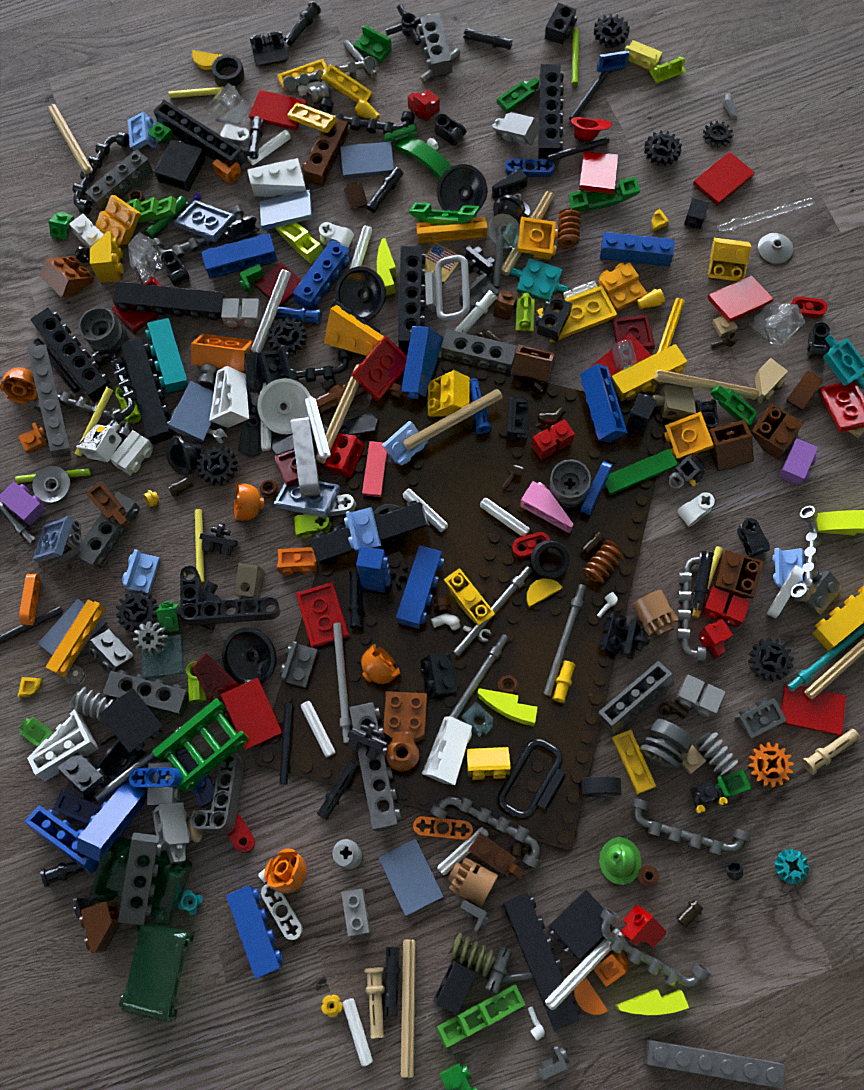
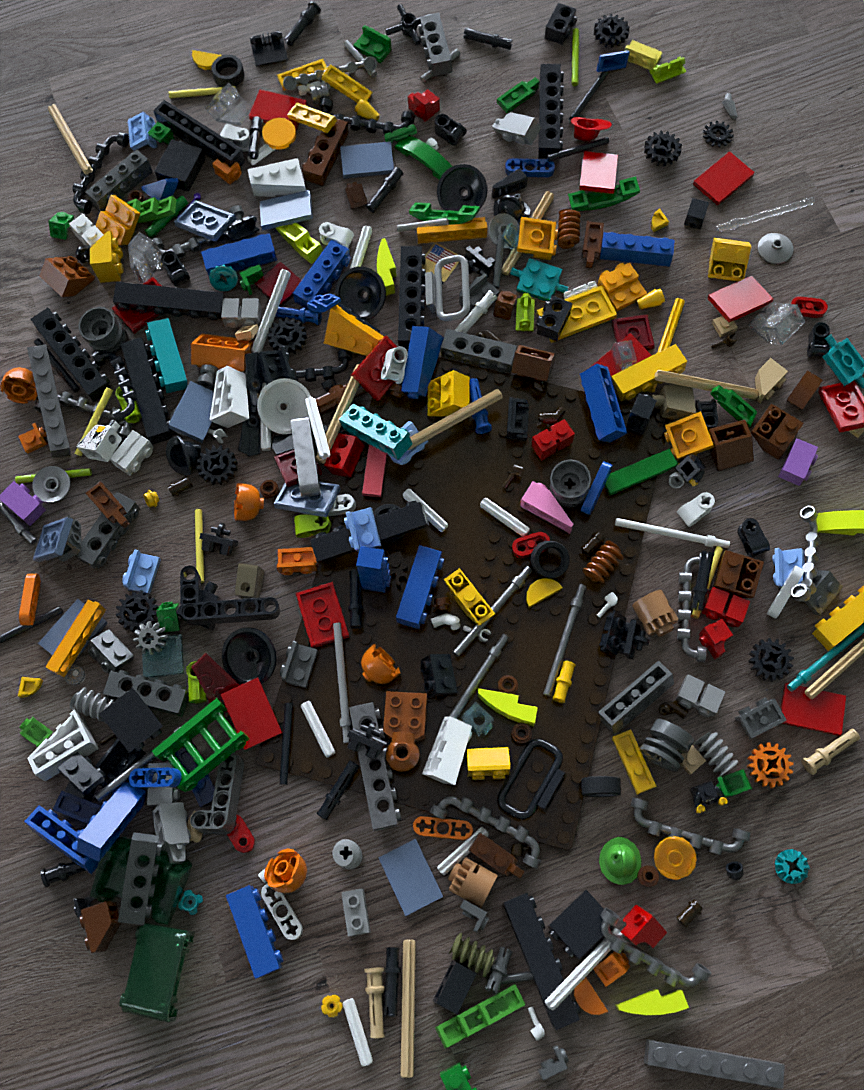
(161, 189): none -> blue slope
(220, 284): none -> teal gear
(247, 332): none -> tan plate
(279, 133): none -> light orange tile
(323, 302): none -> blue slope
(376, 431): none -> teal brick
(393, 368): none -> white piece
(413, 226): none -> light grey bar
(526, 728): none -> reddish brown plate
(592, 242): none -> reddish brown hinge
(675, 857): none -> light orange tile
(707, 540): none -> white bar

